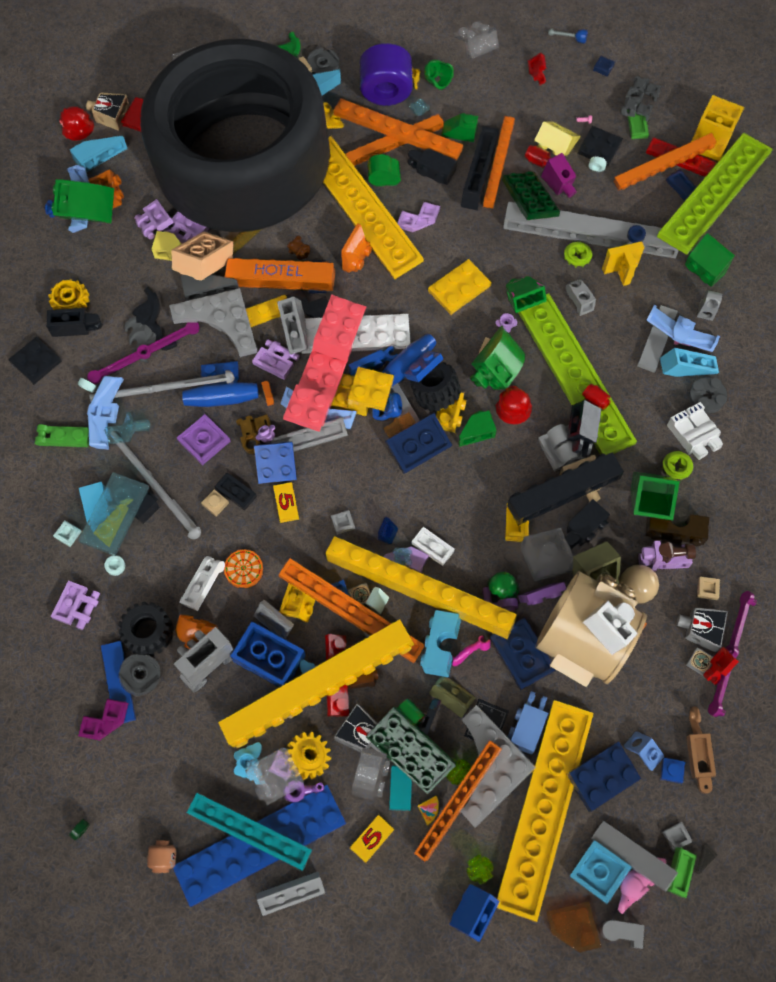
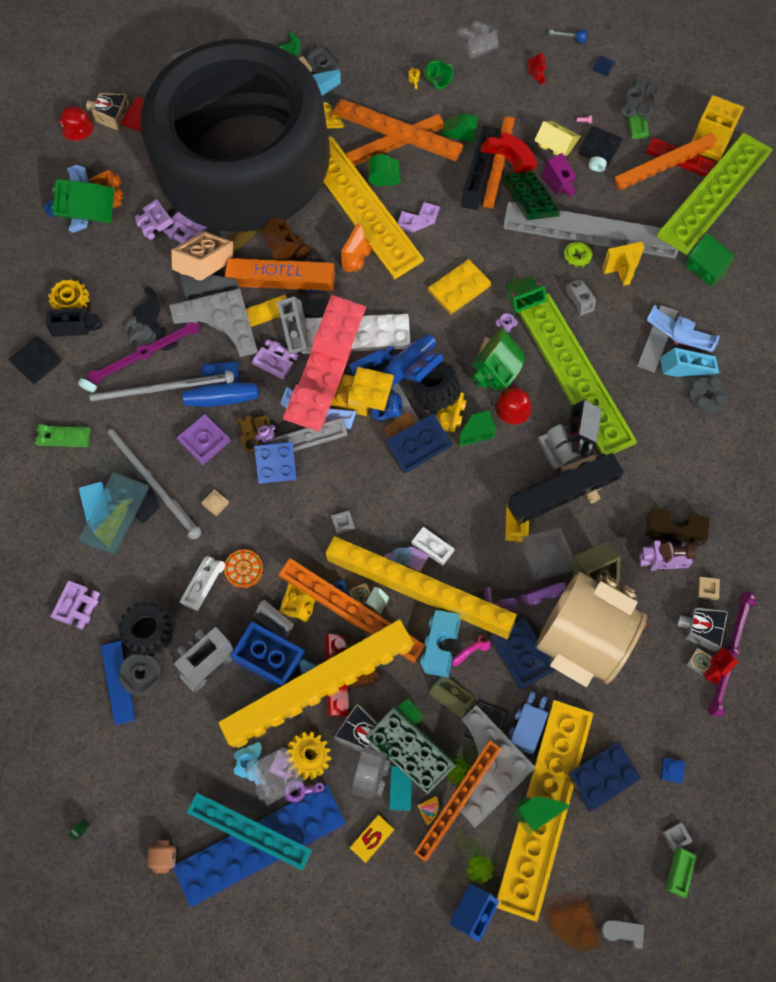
(67, 533): light aqua tile -> none
(95, 152): medium azure slope -> none
(103, 411): light blue plate -> none
(112, 718): magenta tile -> none
(114, 565): light aqua tile -> none
(127, 429): clear light blue bracket -> none
(163, 245): light yellow slope -> none
(187, 627): orange cylinder -> none
(235, 491): black plate -> none
(267, 393): orange tile -> none
(279, 239): none -> reddish brown brick
(286, 502): yellow tile -> none
(290, 893): light grey plate -> none
(386, 74): dark purple piece -> none
(387, 531): clear blue slope -> none
(419, 107): clear light blue plate -> none
(430, 716): black tile -> none
(433, 165): black hinge -> none
(503, 585): green hair -> none
(513, 149): none -> red arch
(537, 156): red brick -> none
(537, 812): none -> green slope
(586, 523): black hinge -> none
(596, 396): red brick -> none
(600, 872): medium azure plate -> none
(612, 625): white brick -> none
(633, 888): bright pink animal -> none
(635, 856): light grey tile -> none
(636, 234): dark blue tile -> none
(642, 580): tan helmet -> none
(647, 750): medium blue bracket -> none
(654, 495): green slope -> none
(681, 184): dark blue tile -> none
(685, 462): lime gear -> none
(695, 431): white hips -> none
(700, 750): medium nougat piece -> none
(709, 303): light grey leg -> none

